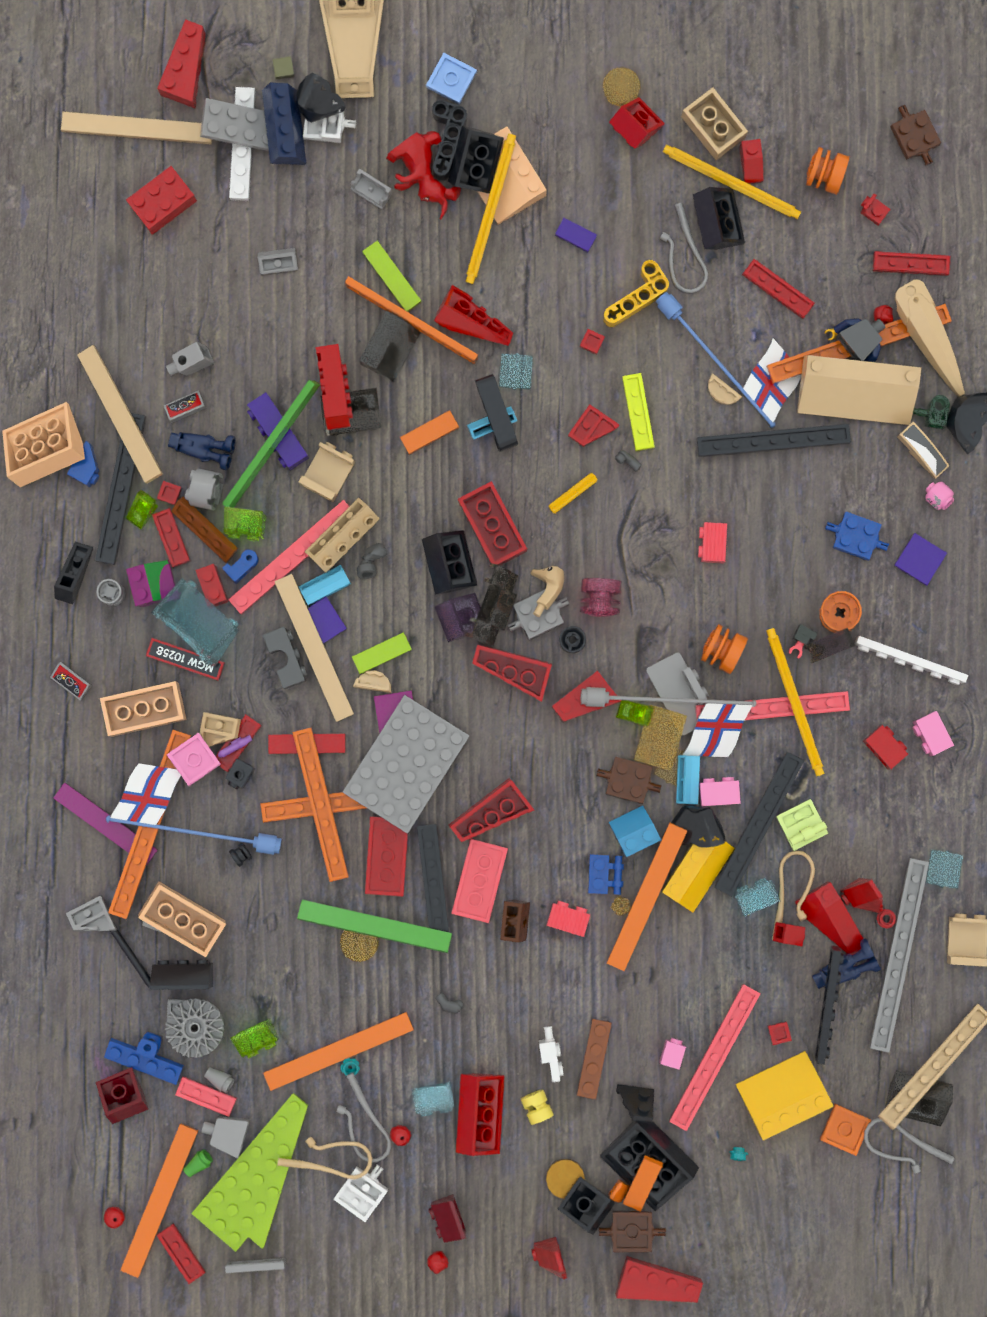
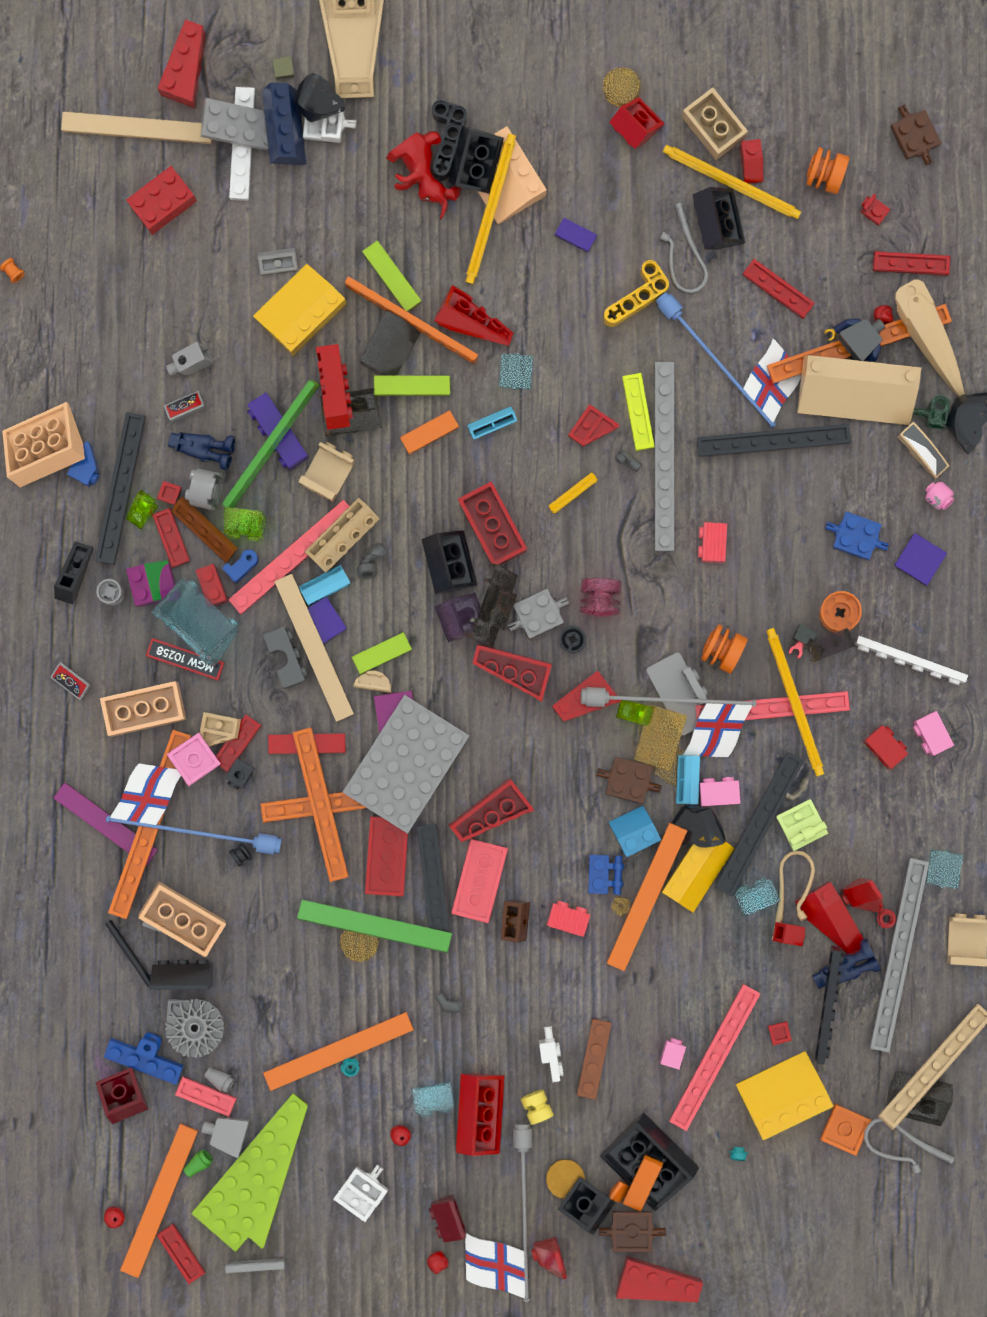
(12, 270): none -> orange bush
(91, 917): light grey wing -> none
(120, 414): tan tile -> none
(235, 745): medium lavender piece -> none
(255, 1038): clear neon green slope -> none
(300, 309): none -> yellow slope
(307, 1165): tan piece -> none
(360, 1096): light grey piece -> none
(371, 189): light grey hinge -> none
(411, 385): none -> lime tile
(451, 78): light blue plate -> none
(496, 413): black beam -> none
(497, 1263): none -> flag
(554, 579): tan animal -> none
(592, 341): red plate -> none
(638, 1102): black wing -> none
(664, 456): none -> light grey plate
(722, 392): tan tile -> none

